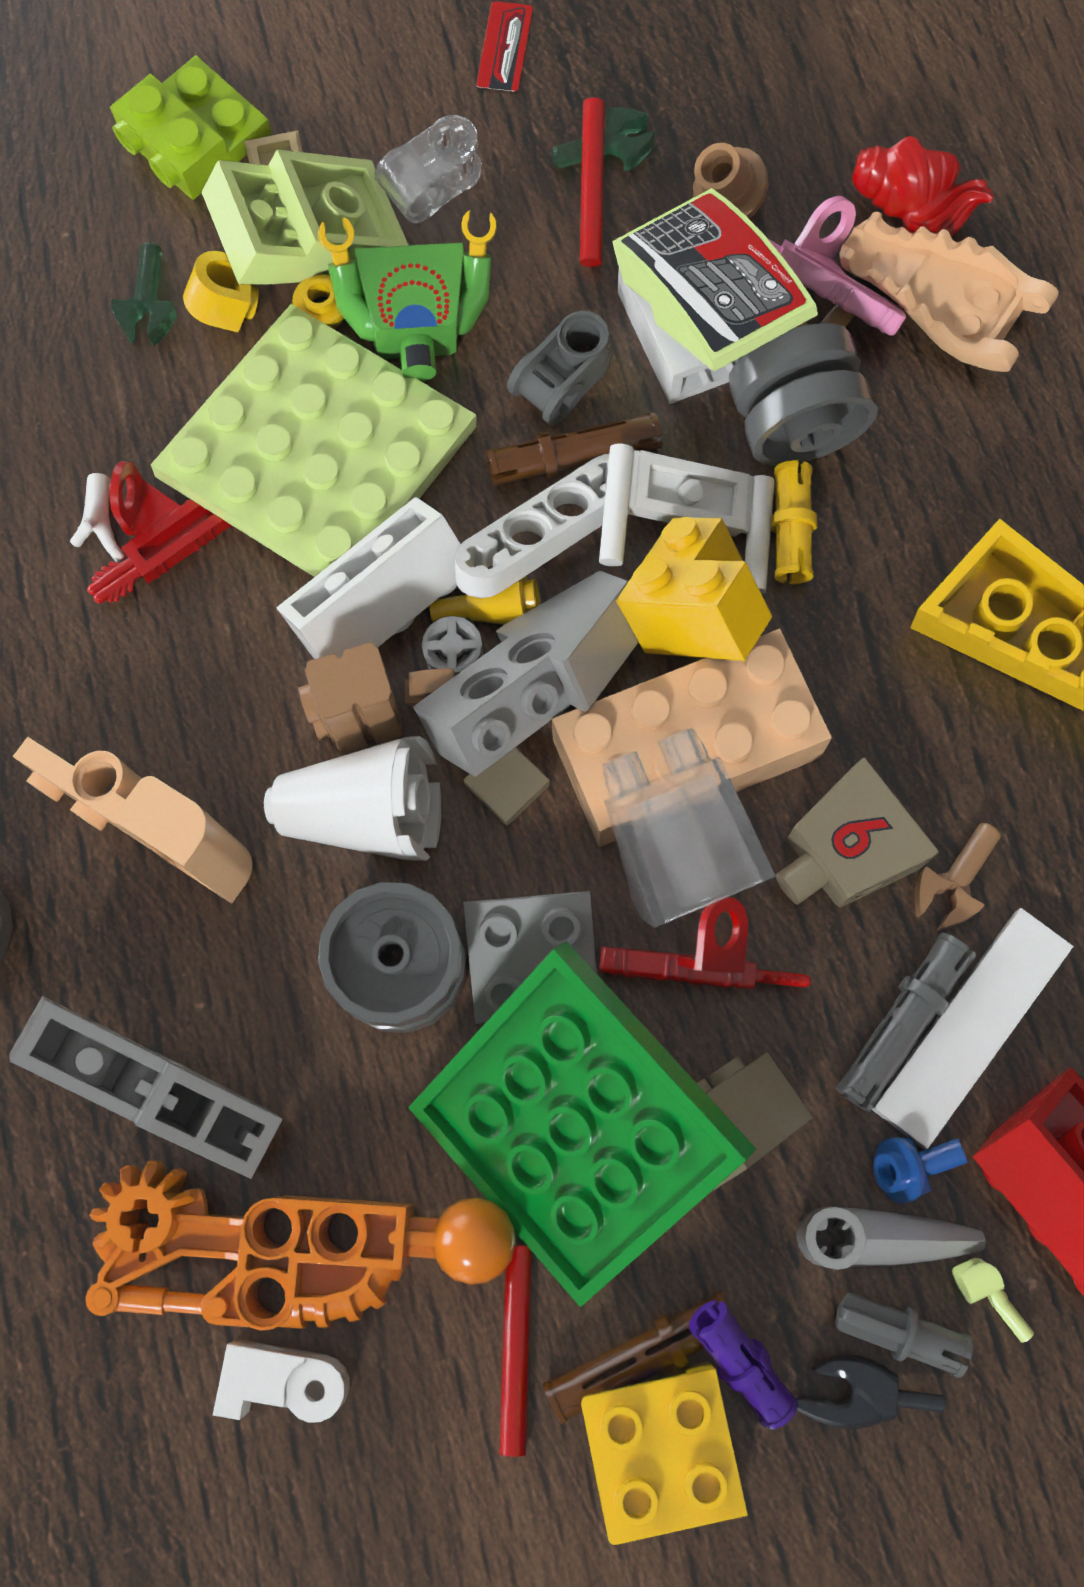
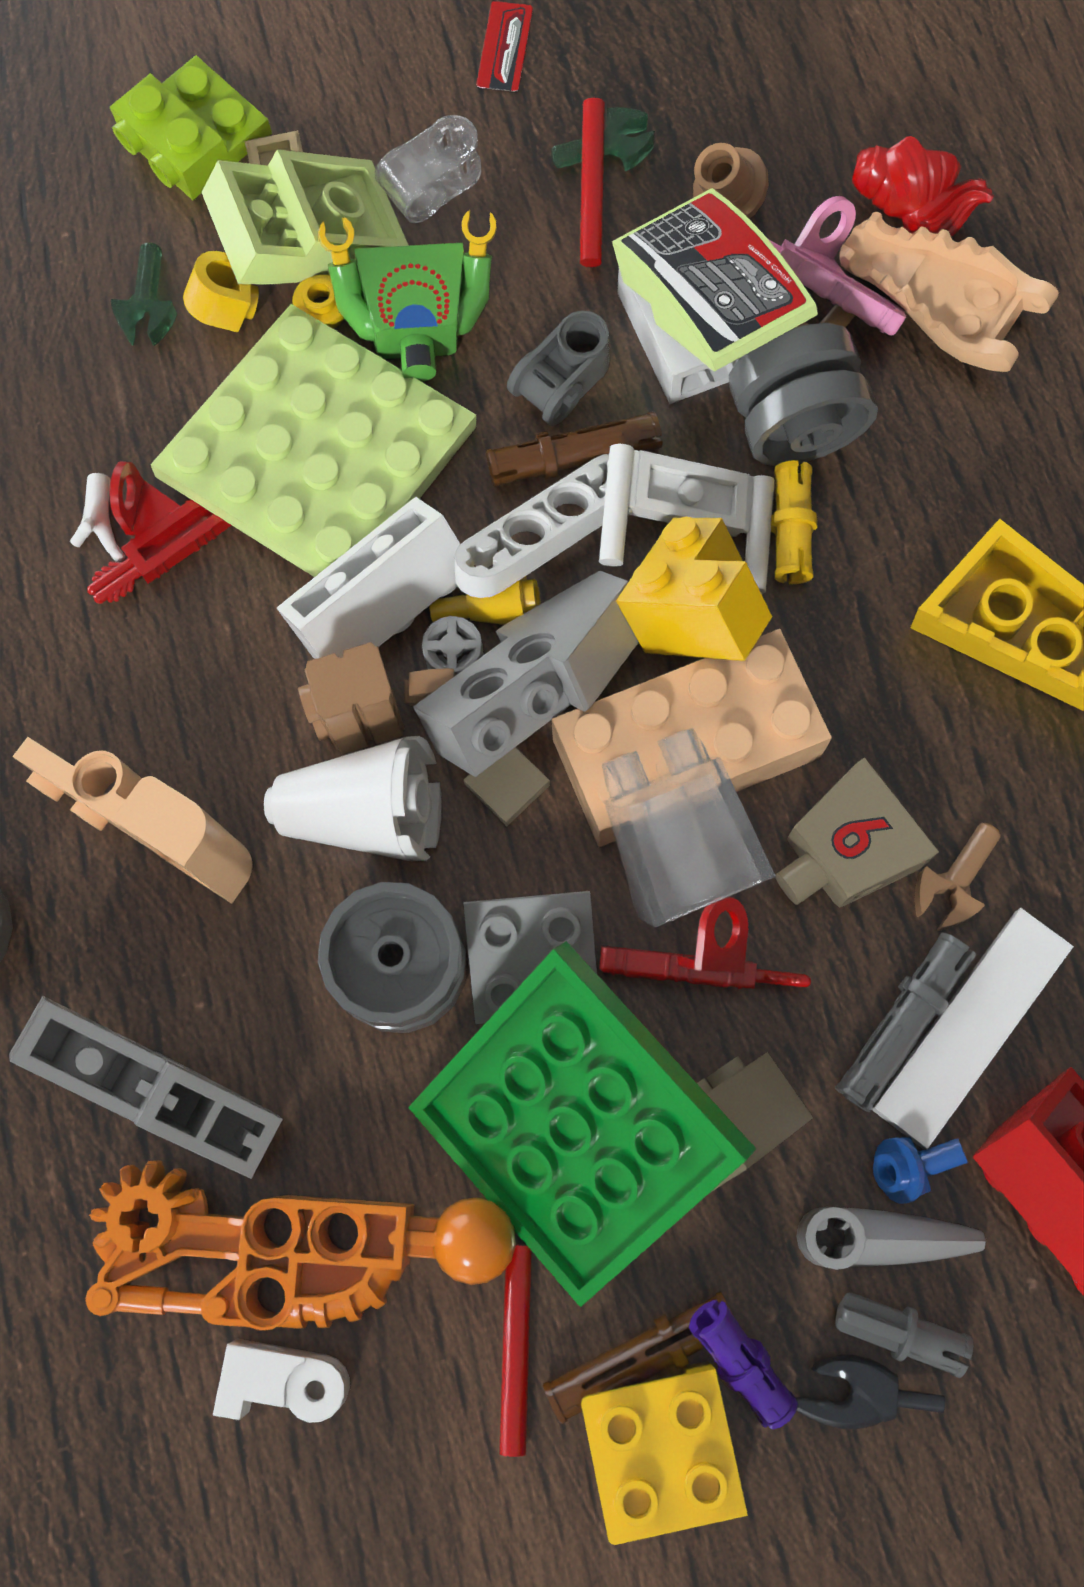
(981, 1280): yellowish green hand -> none

